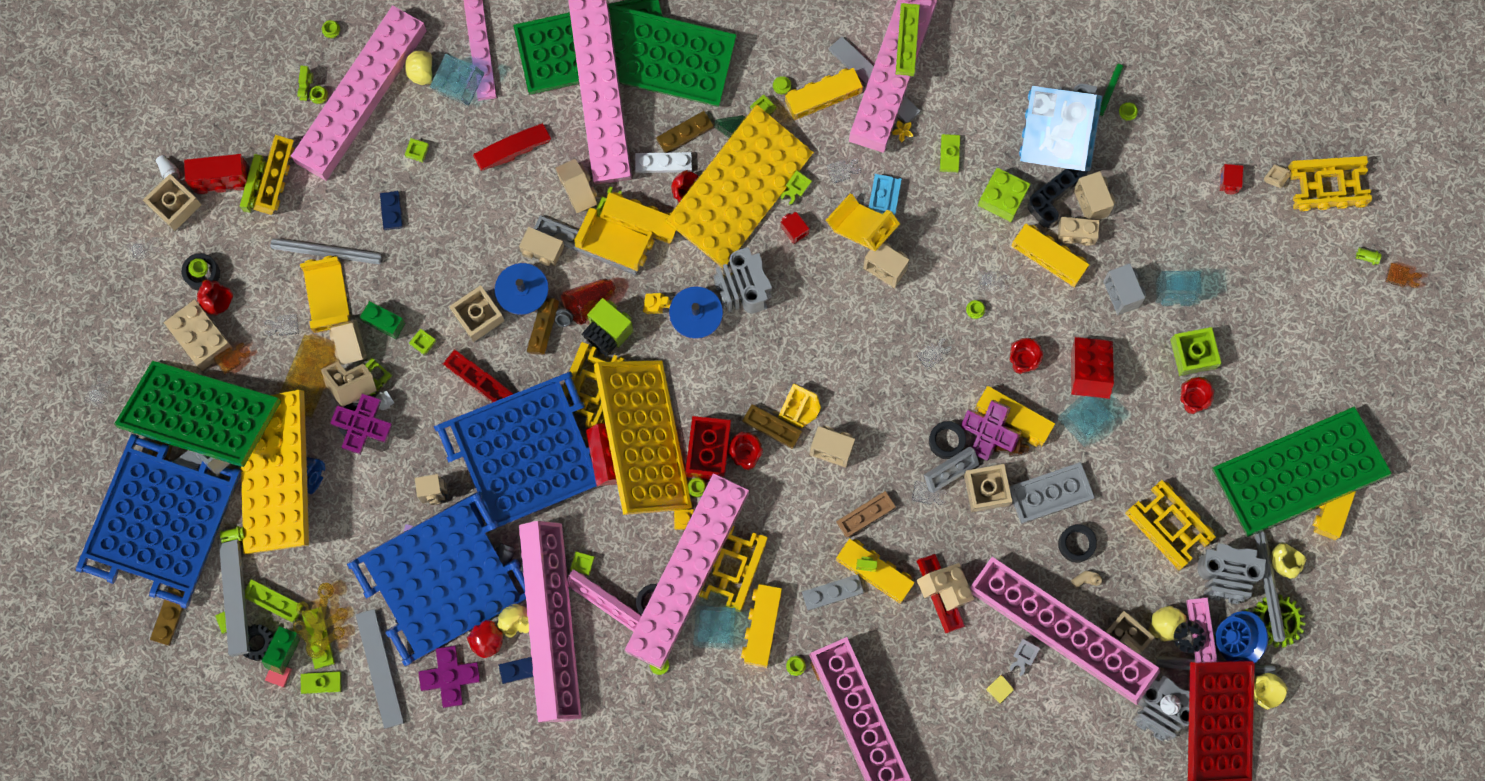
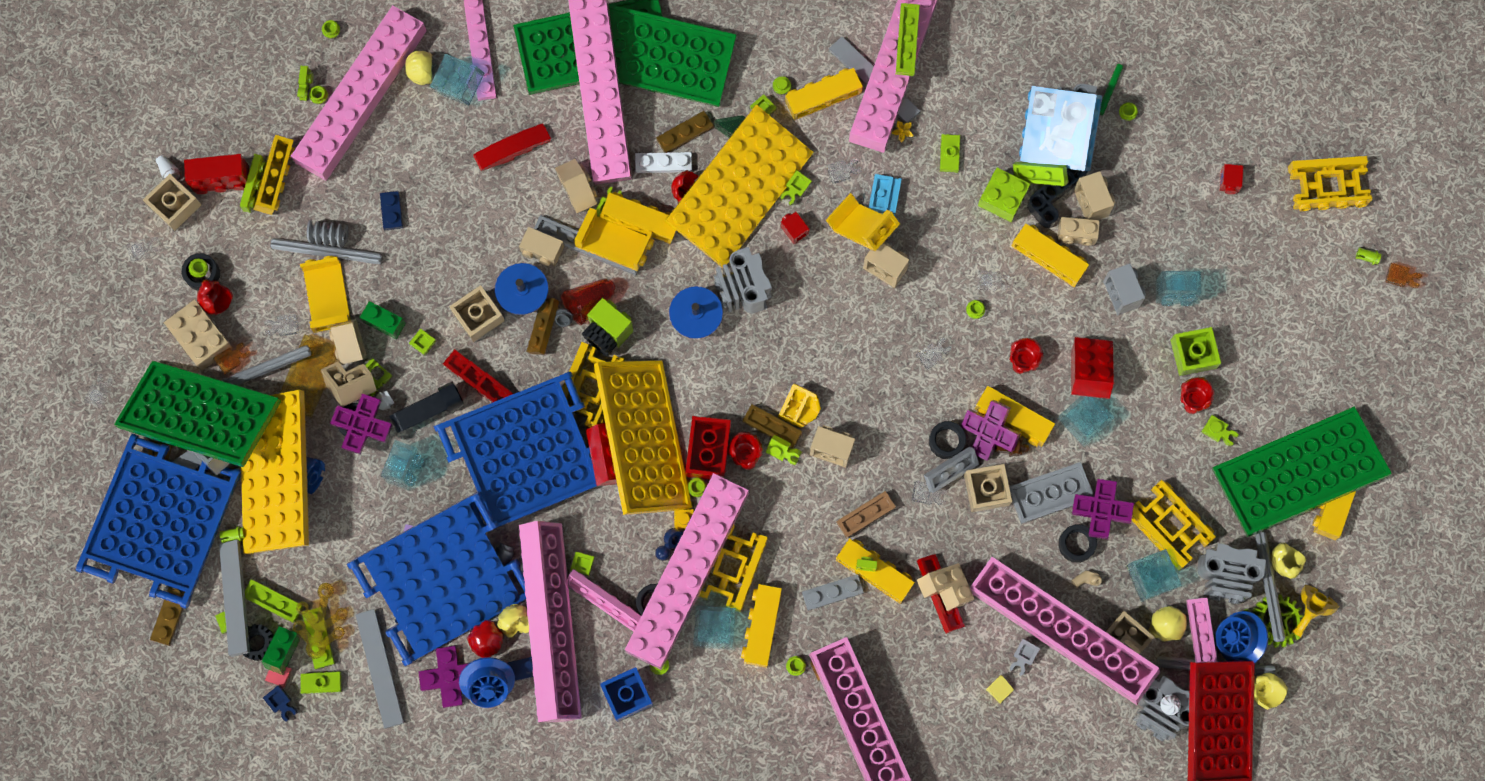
(268, 366): none -> light grey axle
(278, 700): none -> dark blue plate
(326, 234): none -> light grey piece
(402, 465): none -> clear light blue brick
(416, 150): lime plate -> none
(431, 489): tan brick -> none
(445, 399): none -> black beam
(487, 681): none -> blue piece
(626, 694): none -> blue brick
(655, 303): yellow plate -> none
(671, 540): none -> dark blue plate
(781, 449): none -> lime plate
(1041, 173): none -> lime plate
(1102, 509): none -> magenta plate
(1153, 575): none -> clear light blue brick
(1185, 645): black gear -> none
(1217, 429): none -> lime plate
(1277, 176): tan tile -> none
(1315, 605): none -> yellow animal

